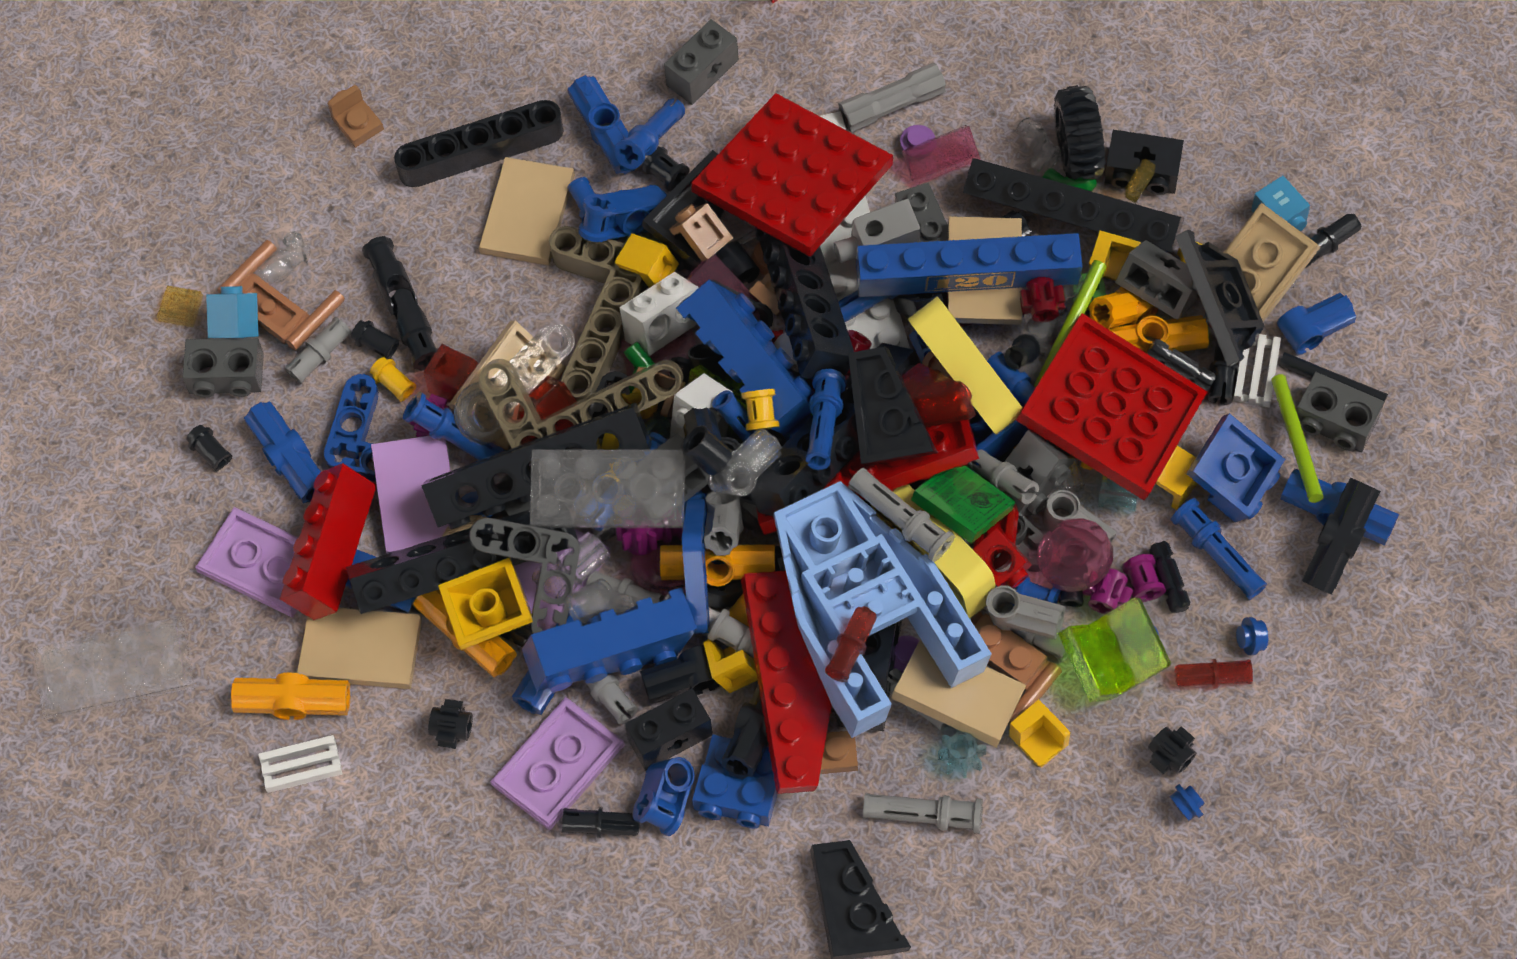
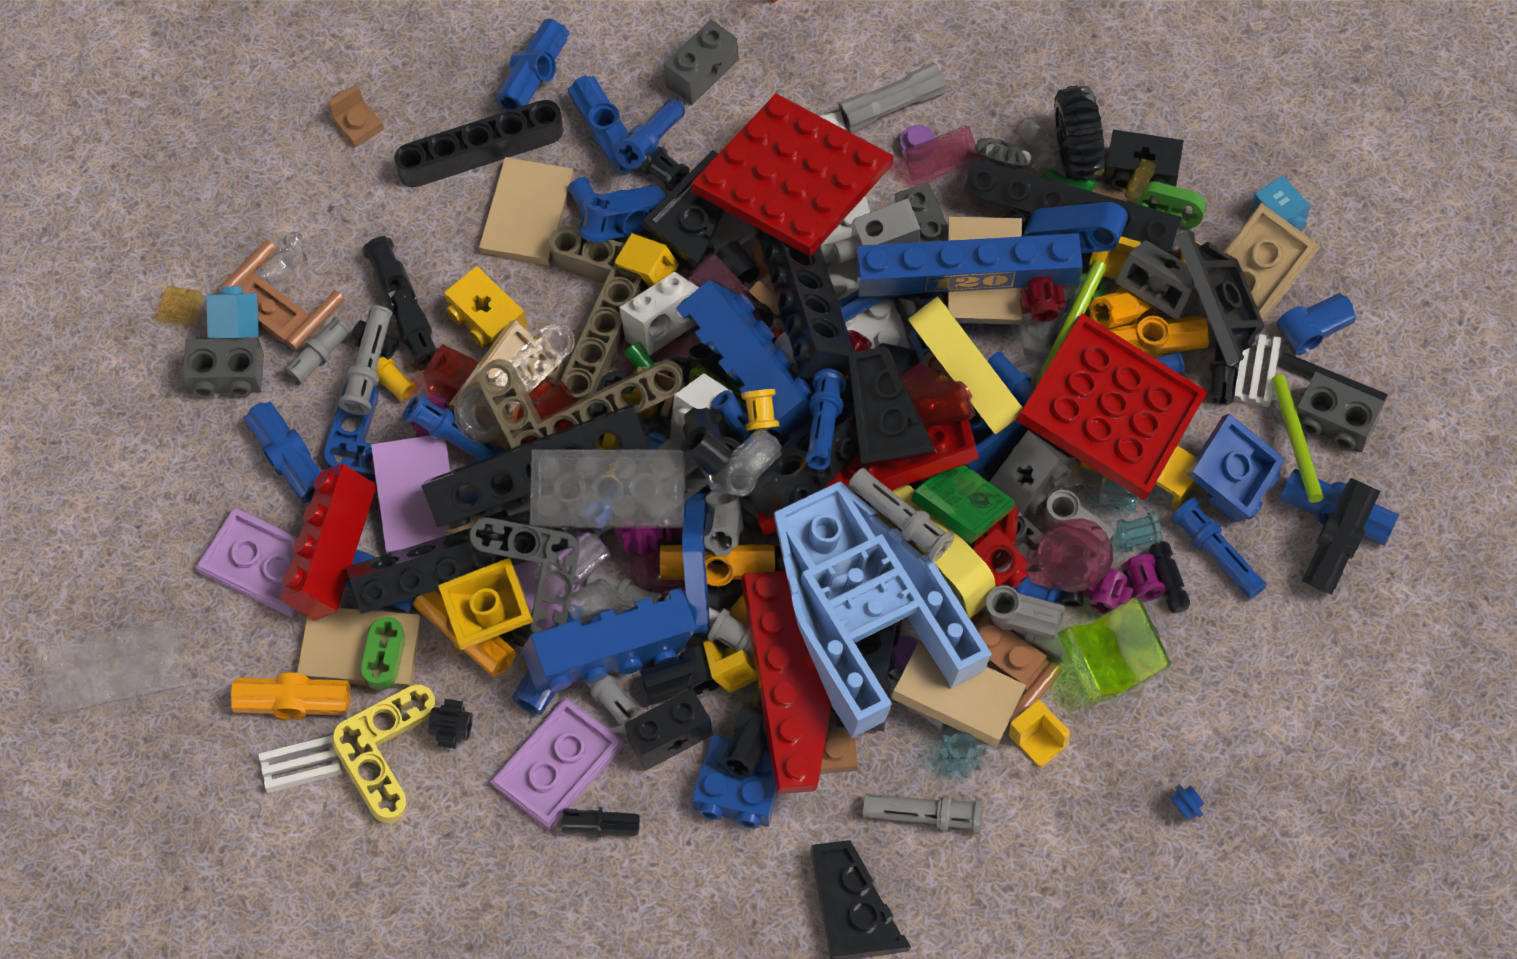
(203, 441): black pin -> none
(363, 374): none -> light grey pin
(371, 737): none -> light yellow beam
(391, 654): none -> bright green beam
(482, 307): none -> yellow brick
(533, 65): none -> blue piece
(664, 801): blue piece -> none
(701, 230): medium nougat bracket -> none
(851, 644): clear red axle -> none
(1003, 153): none -> dark grey gear
(1004, 477): light grey pin -> none
(1023, 350): black pin -> none
(1097, 224): none -> blue beam
(1139, 531): none -> clear light blue bush
(1172, 750): black gear -> none
(1173, 201): none -> bright green beam
(1181, 364): black axle -> none
(1213, 673): clear red axle -> none
(1252, 636): blue plate -> none
(1335, 234): black axle -> none

